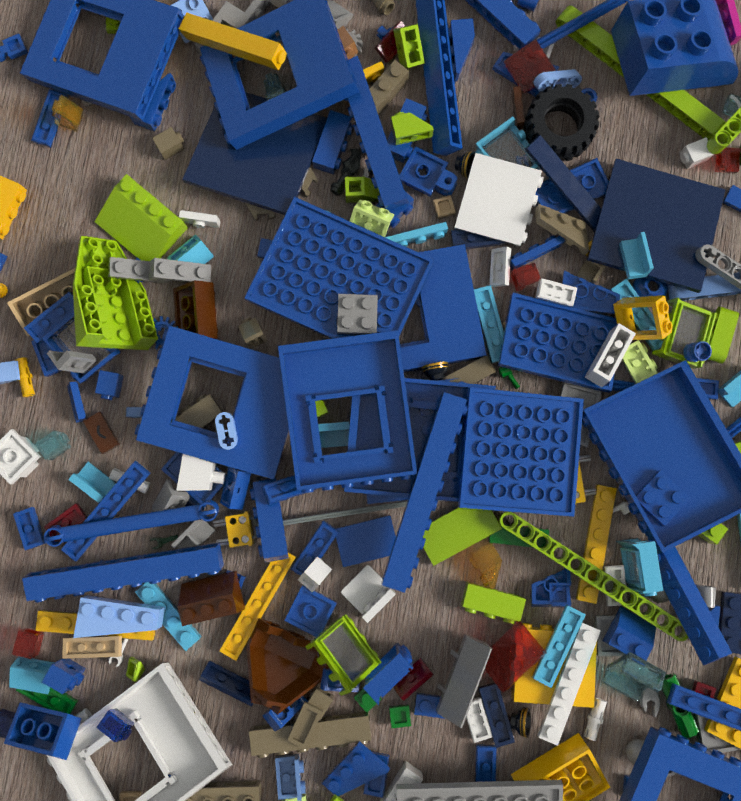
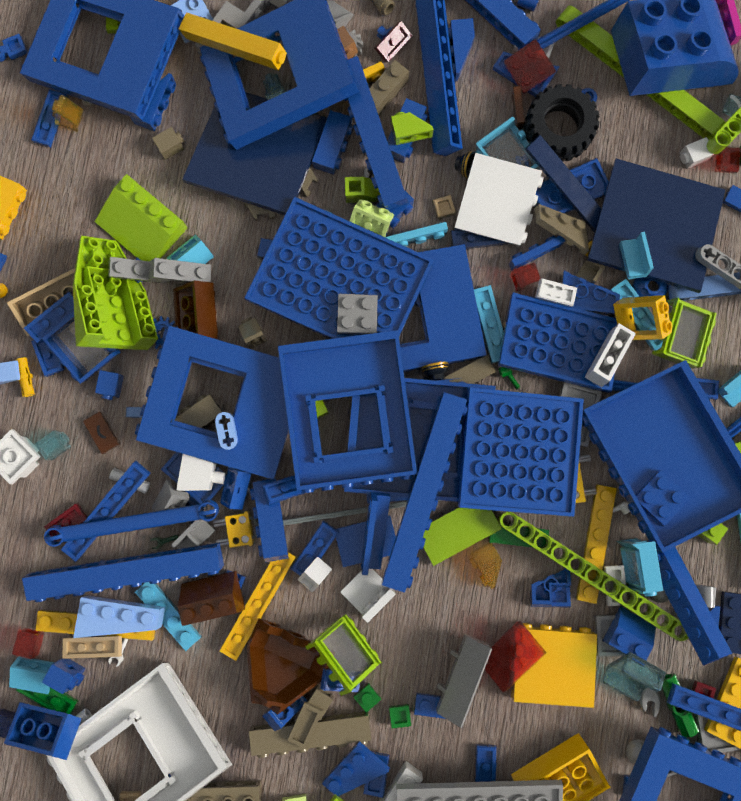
(29, 528): blue plate -> none
(72, 361): light grey panel -> none
(76, 401): blue tile -> none
(92, 482): medium azure panel -> none
(116, 725): clear blue brick -> none
(134, 669): lime slope -> none
(199, 219): white plate -> none
(227, 682): dark blue plate -> none
(289, 777): medium blue bracket -> none
(310, 611): blue plate -> none
(334, 434): medium azure panel -> none
(351, 166): pearl dark grey piece -> none
(375, 531): none -> blue fence
(387, 674): blue window -> none
(409, 46): lime brick -> none
(413, 679): dark red plate -> none
(437, 179): blue plate -> none
(478, 721): white plate -> none
(493, 602): lime brick -> none
(496, 715): dark blue plate -> none
(500, 267): white plate -> none
(522, 722): black piece -> none
(548, 79): light blue beam -> none
(558, 646): medium azure plate -> none
(568, 684): white plate -> none
(595, 719): white pin -> none
(638, 362): yellowish green bracket -> none
(697, 351): blue wheel -> none
(722, 333): lime beam -> none

